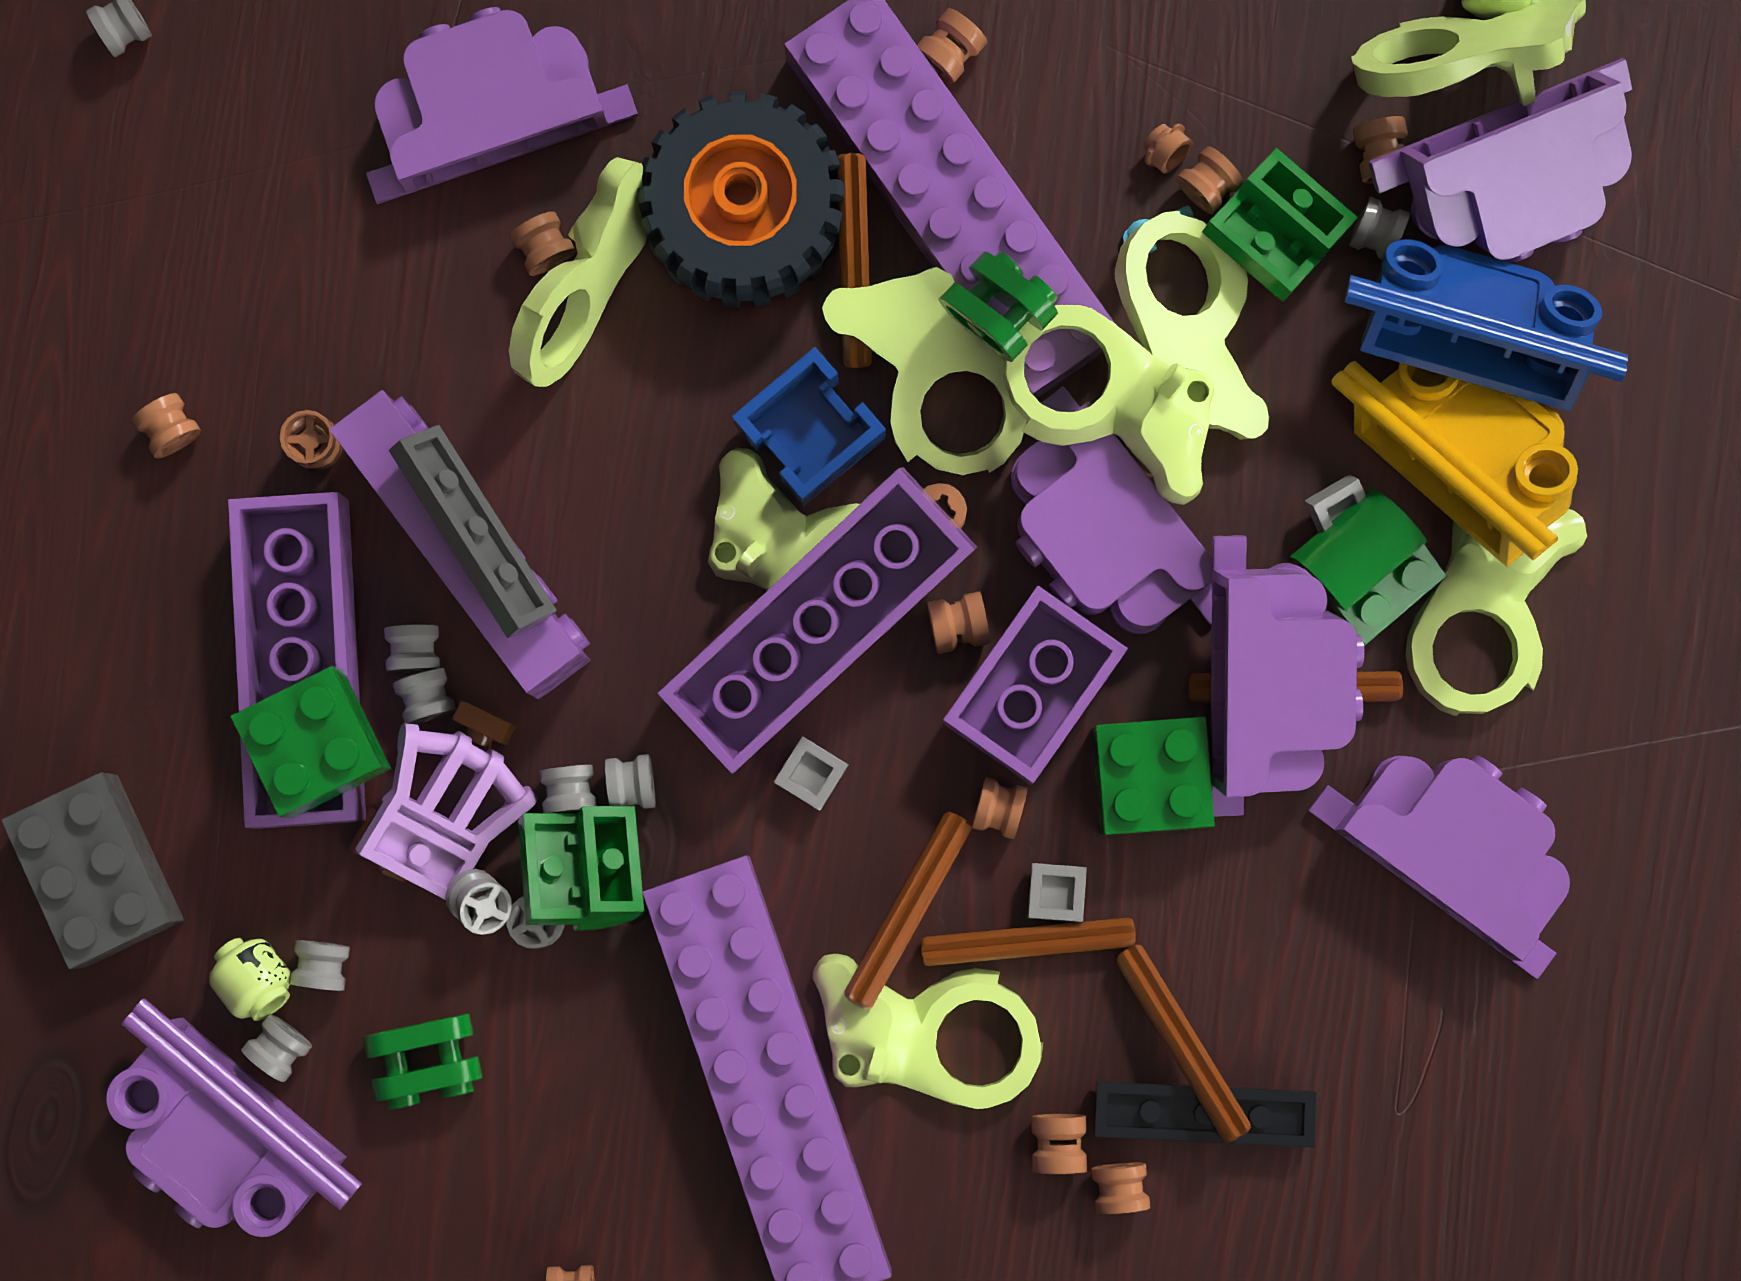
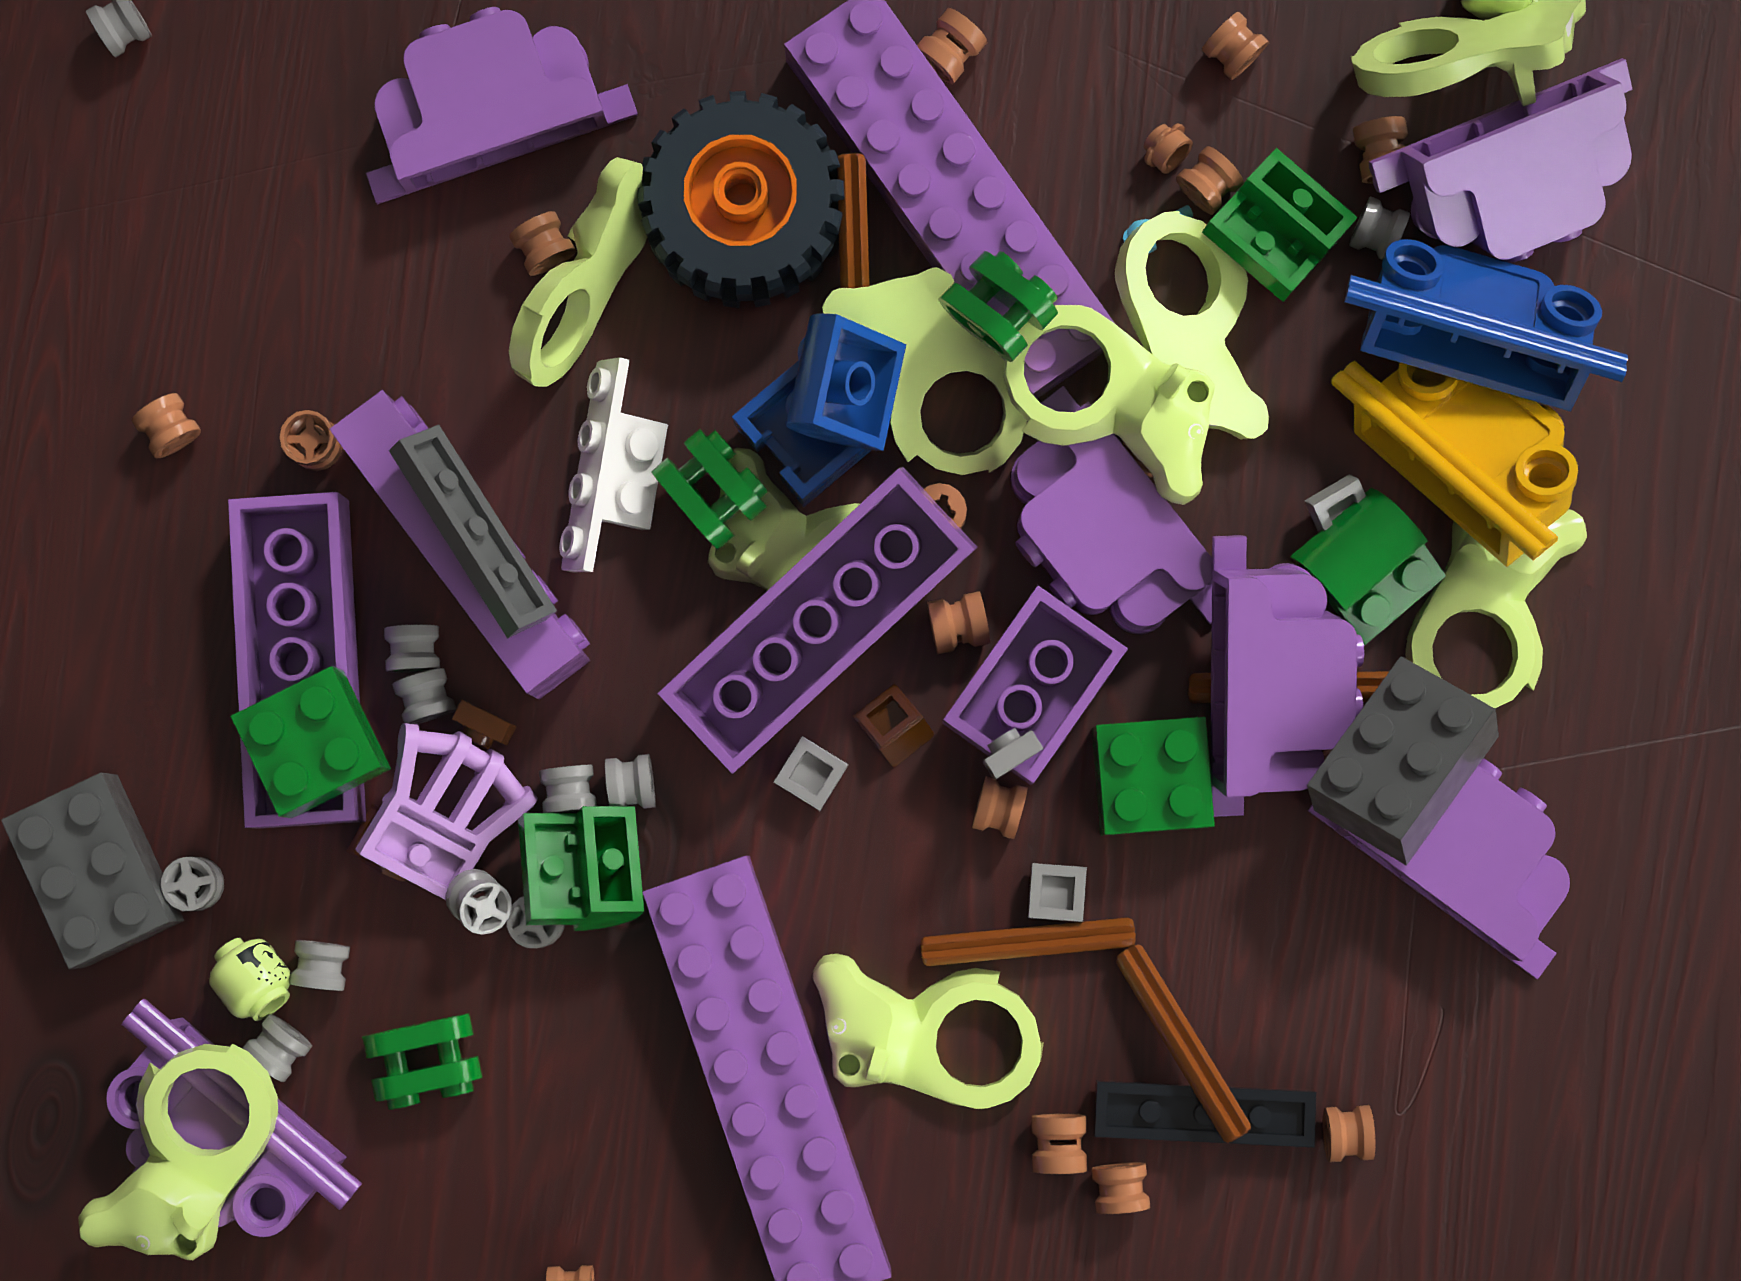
(179, 1191): none -> yellowish green animal
(180, 884): none -> light grey wheel
(613, 468): none -> white bracket
(741, 489): none -> green brick
(845, 383): none -> blue brick
(894, 725): none -> reddish brown slope
(907, 910): dark orange axle -> none
(1010, 752): none -> light grey plate
(1235, 45): none -> nougat wheel
(1348, 1133): none -> nougat wheel
(1403, 760): none -> dark grey brick

